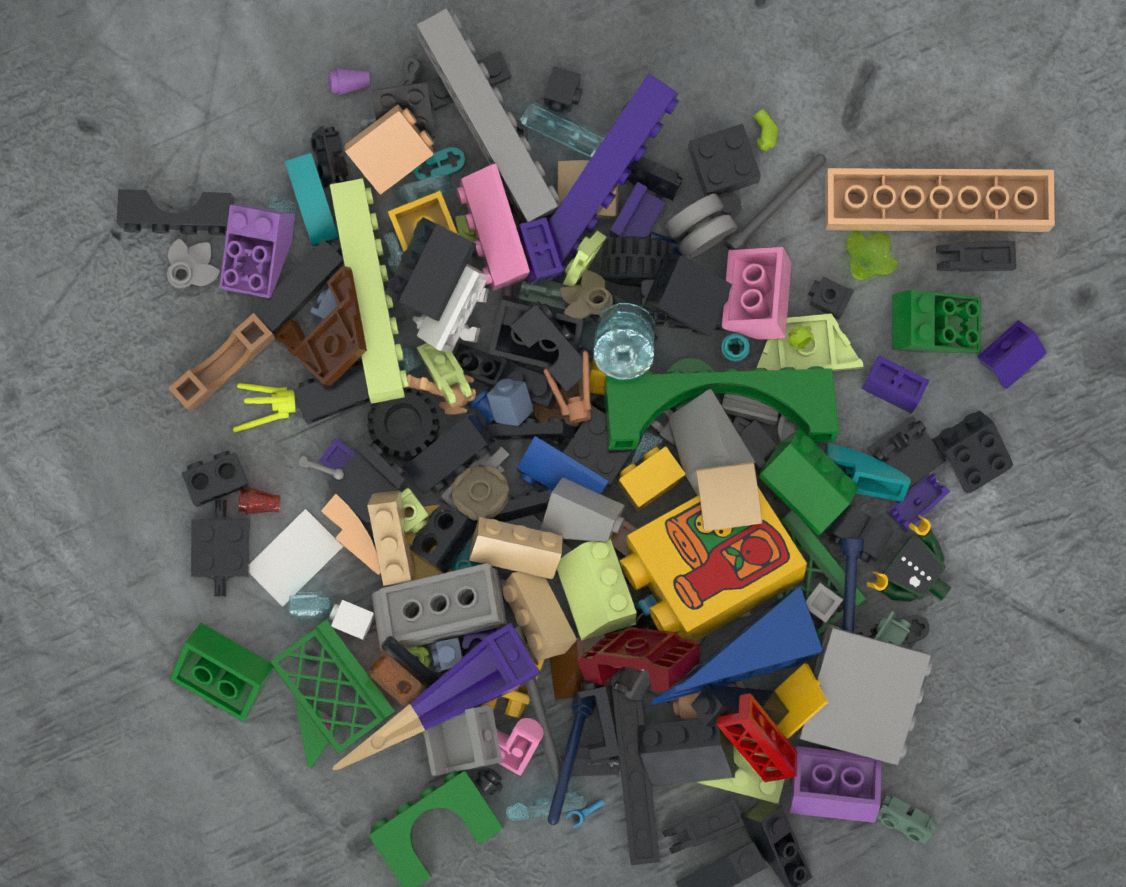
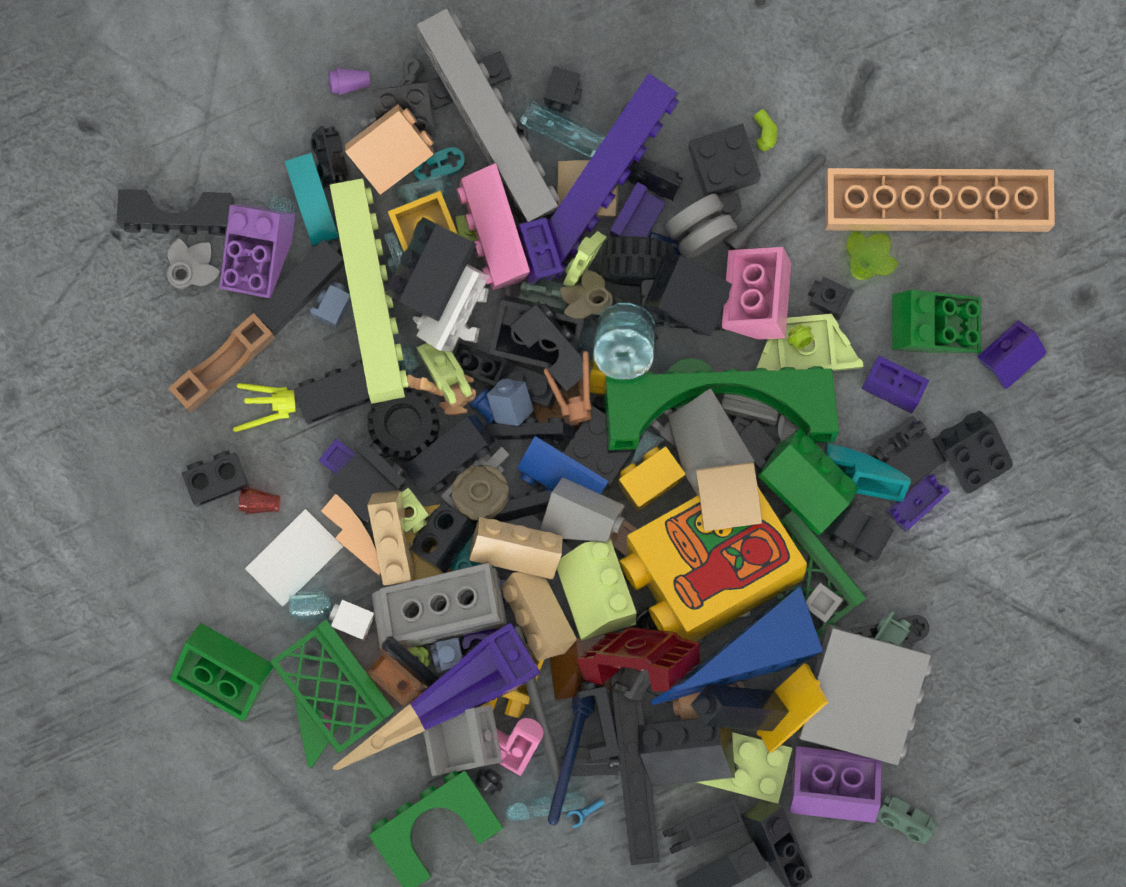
(220, 548): black plate -> none
(306, 462): light grey hinge -> none
(336, 340): reddish brown wing -> none
(646, 604): dark azure hand -> none
(738, 341): teal cone -> none
(767, 739): red fence -> none
(851, 549): dark blue piece -> none
(914, 568): torso -> none
(979, 256): black hinge -> none

